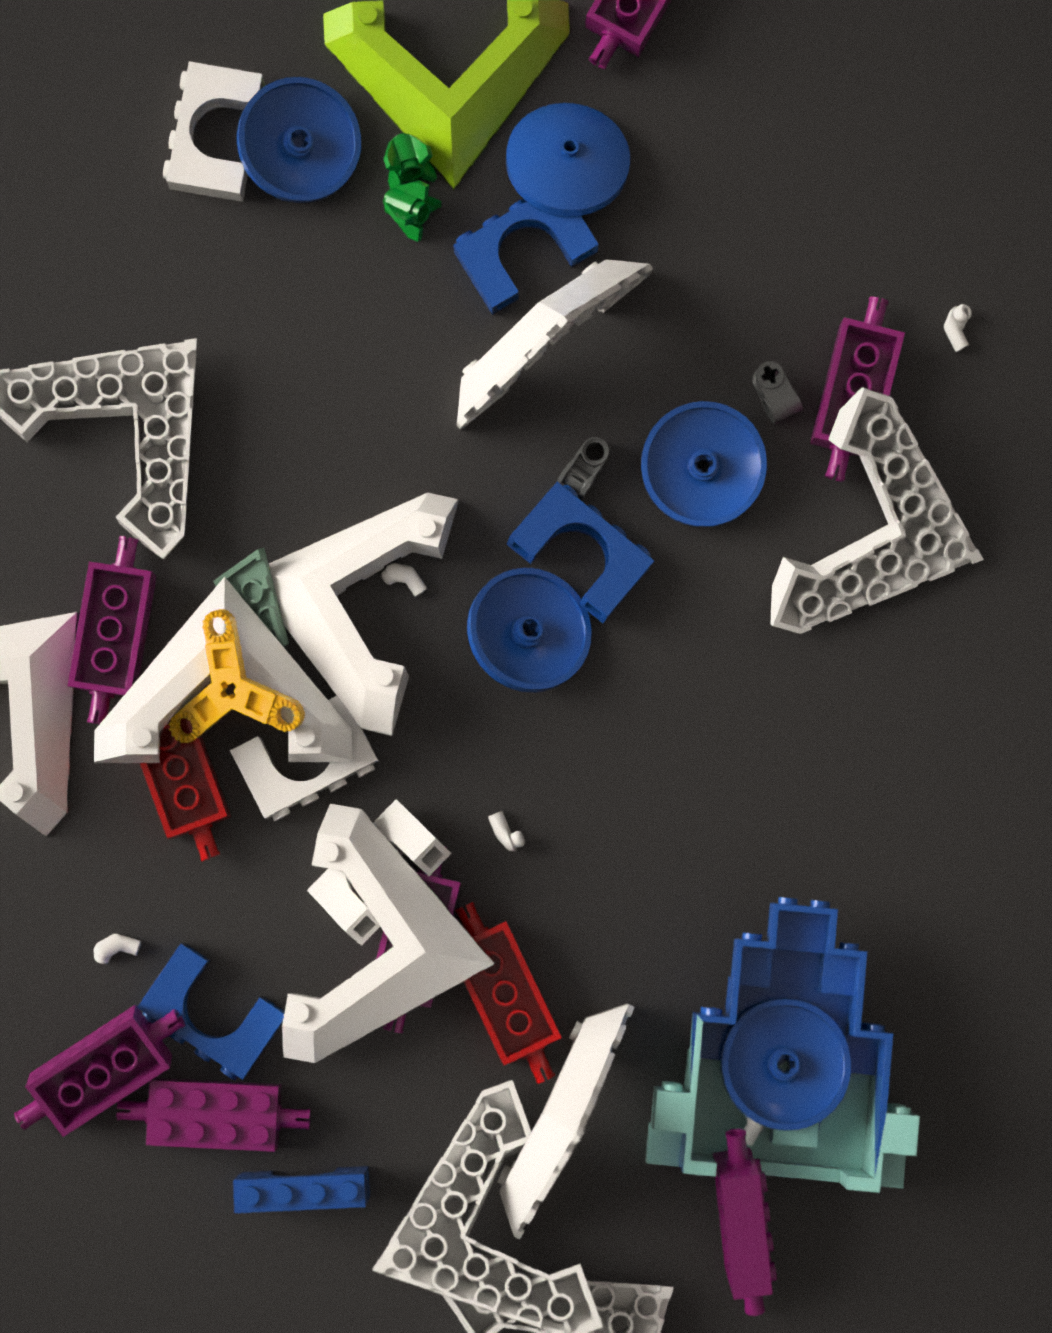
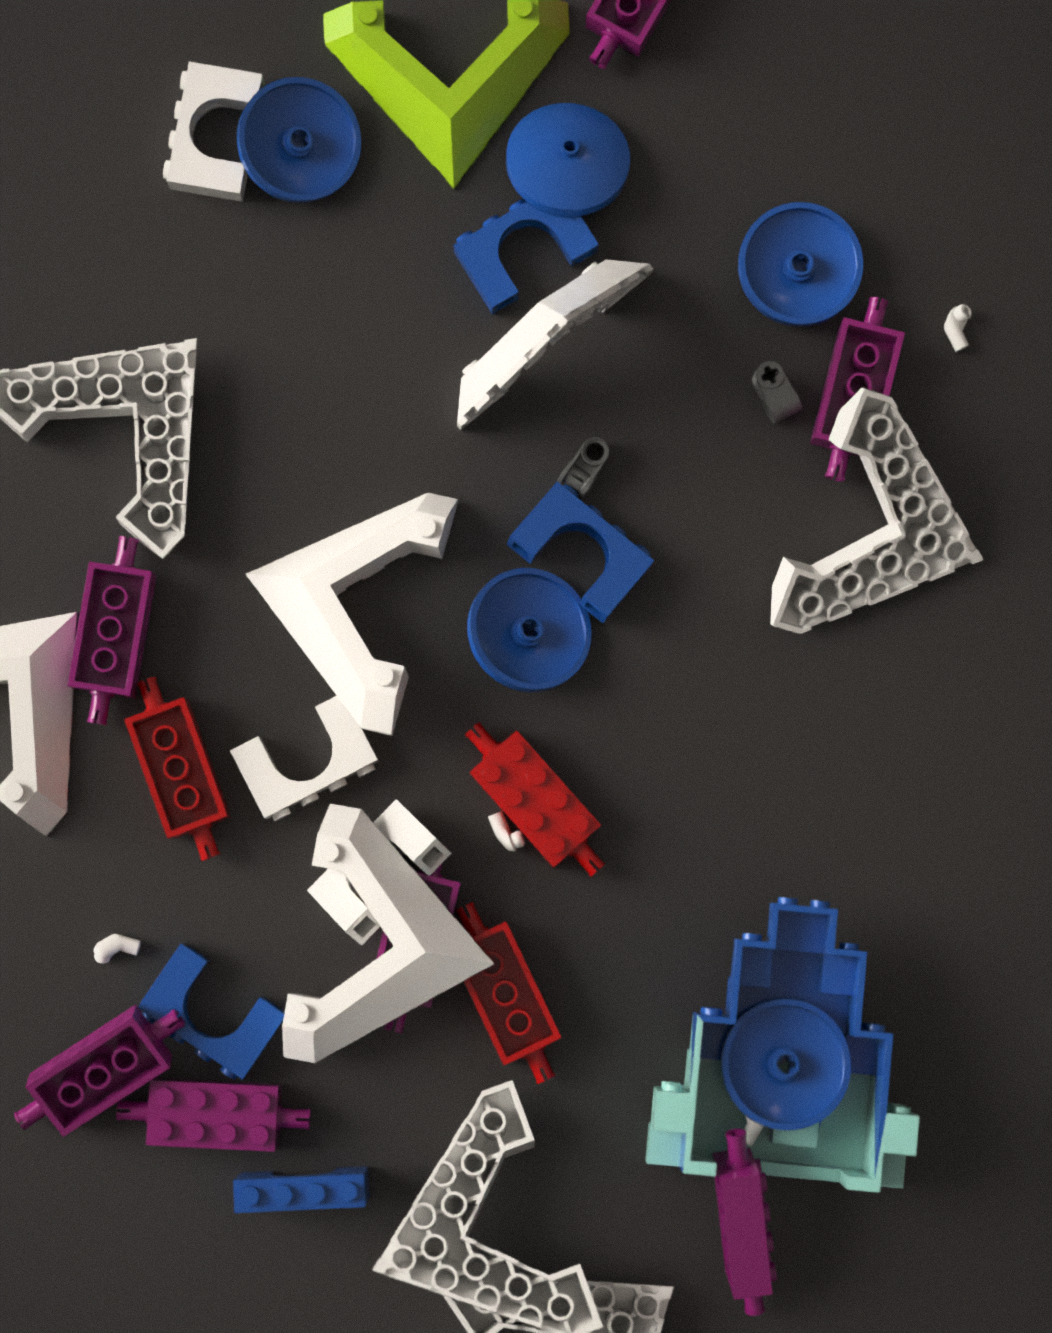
(182, 671): white wedge -> none
(227, 667): yellow piece -> none
(255, 585): sand green wing -> none
(404, 574): white arm -> none
(408, 160): green brick -> none
(410, 207): green brick -> none
(535, 799): none -> red brick
(563, 1116): white wedge -> none
(707, 434): blue dish -> none
(800, 264): none -> blue dish

